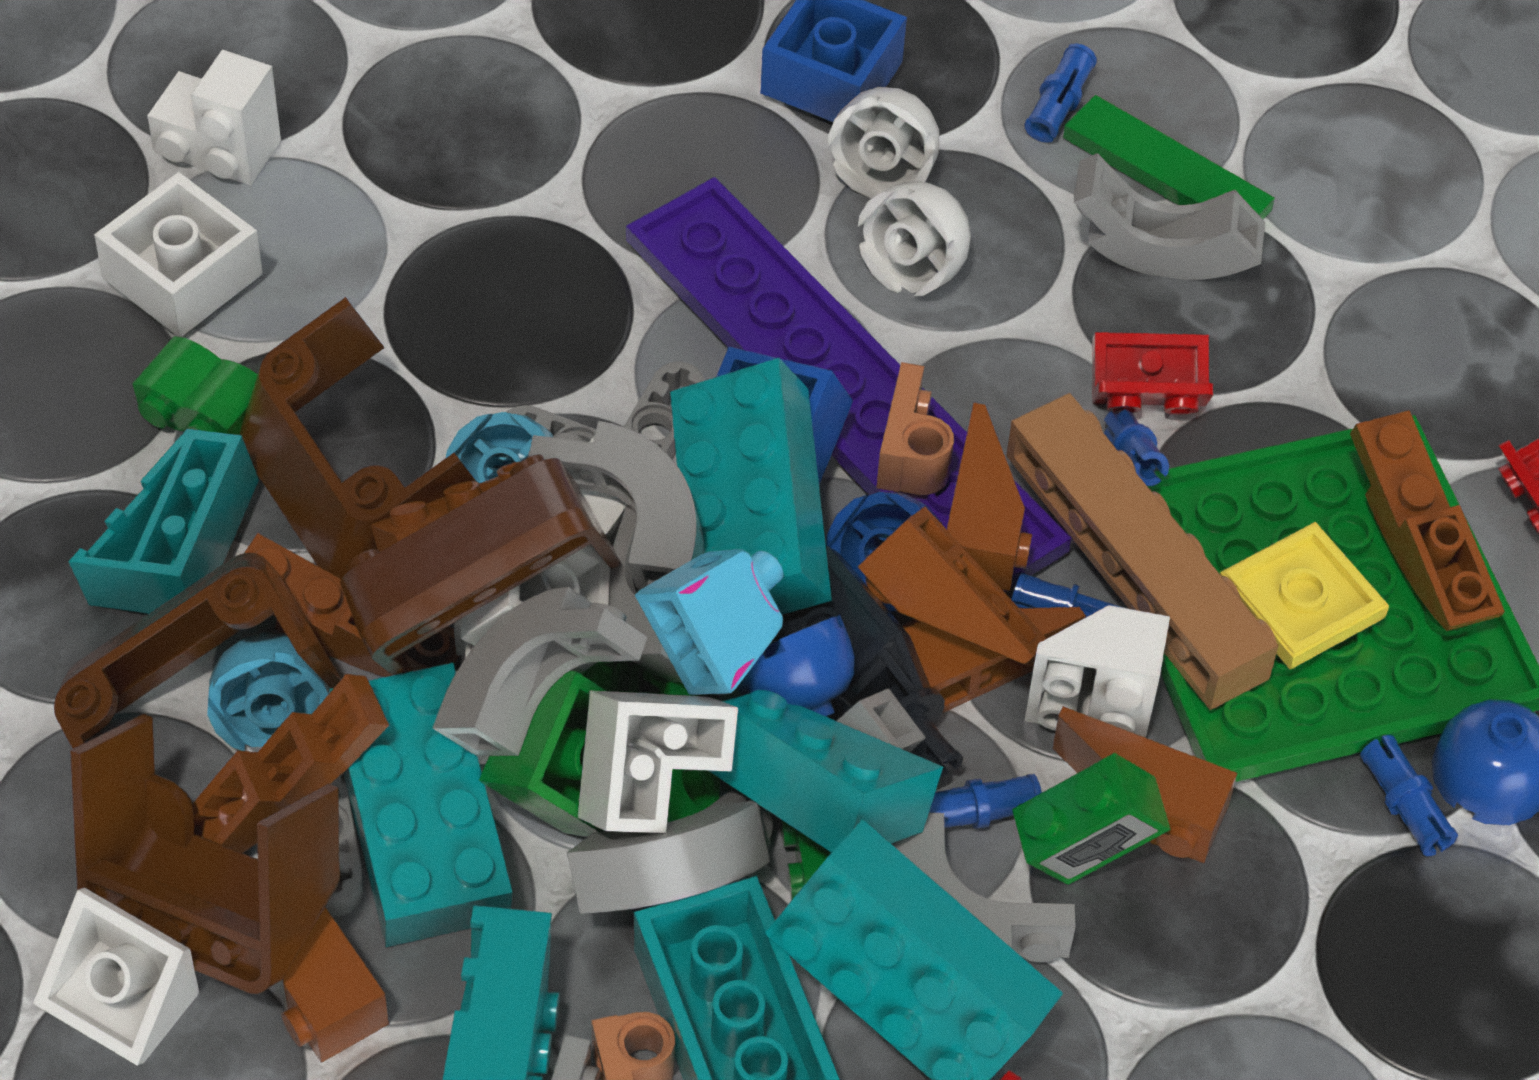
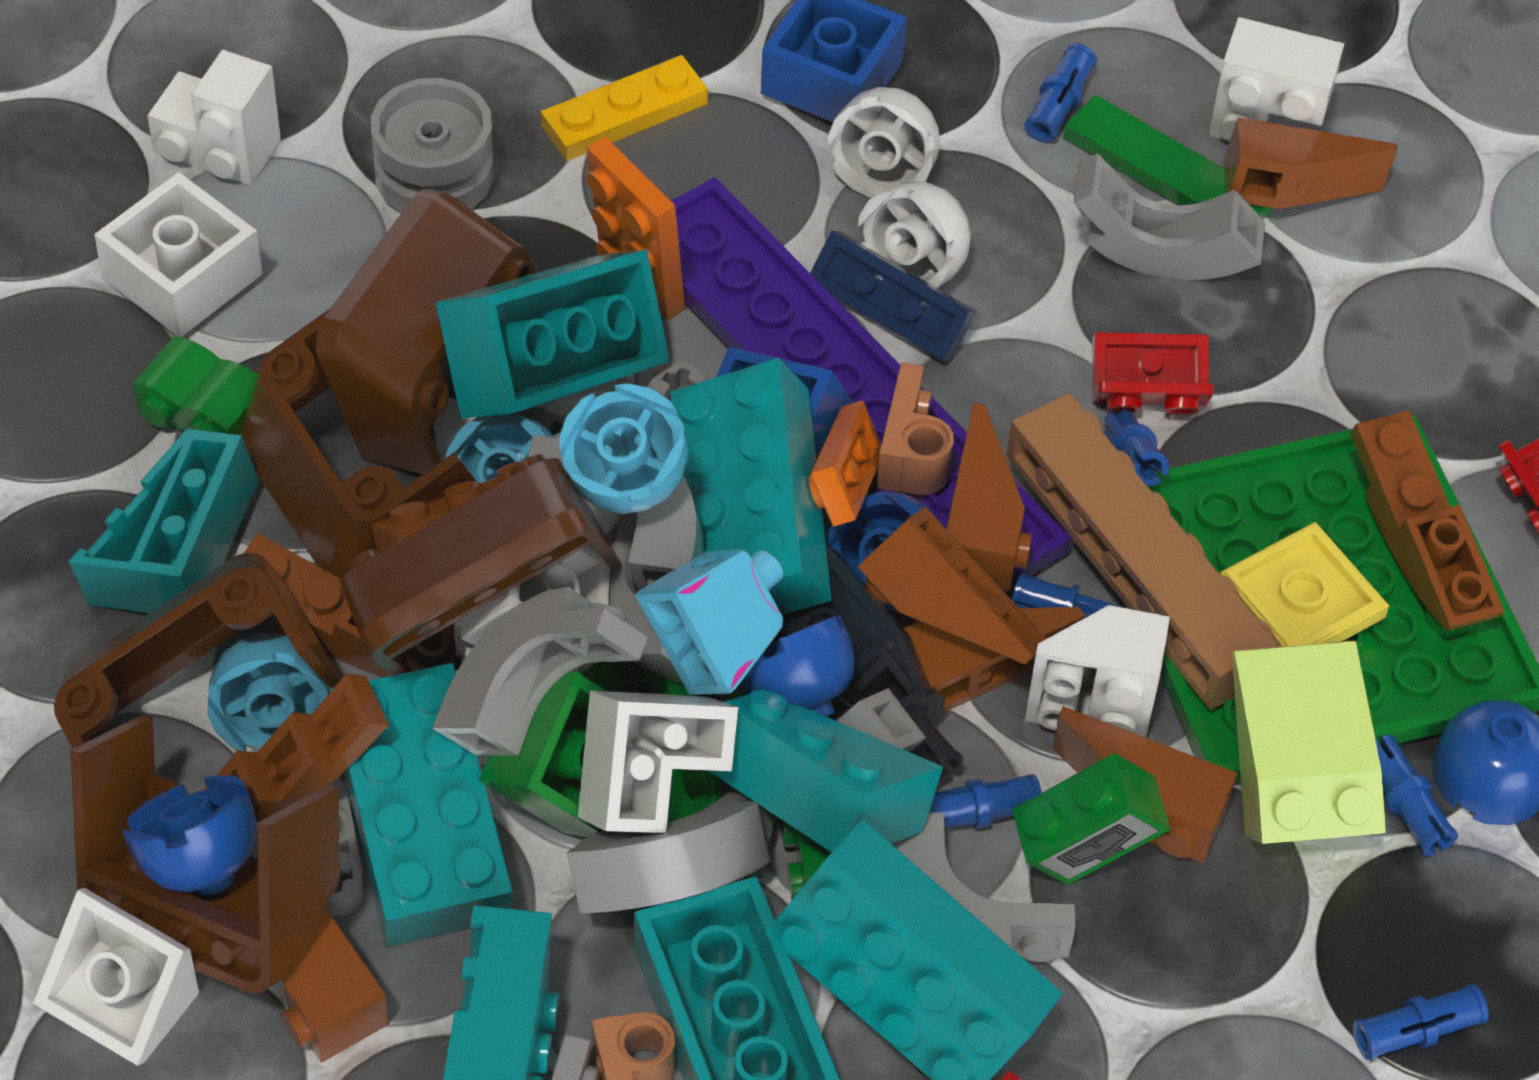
(194, 837): none -> blue cylinder
(385, 332): none -> reddish brown windscreen
(432, 139): none -> light grey wheel
(552, 333): none -> teal brick
(624, 107): none -> yellow plate
(624, 448): none -> medium azure cylinder
(634, 217): none -> orange plate
(846, 464): none -> orange plate
(892, 296): none -> dark blue plate
(1275, 74): none -> white brick
(1302, 166): none -> dark orange slope
(1306, 744): none -> yellowish green slope
(1420, 1021): none -> blue pin

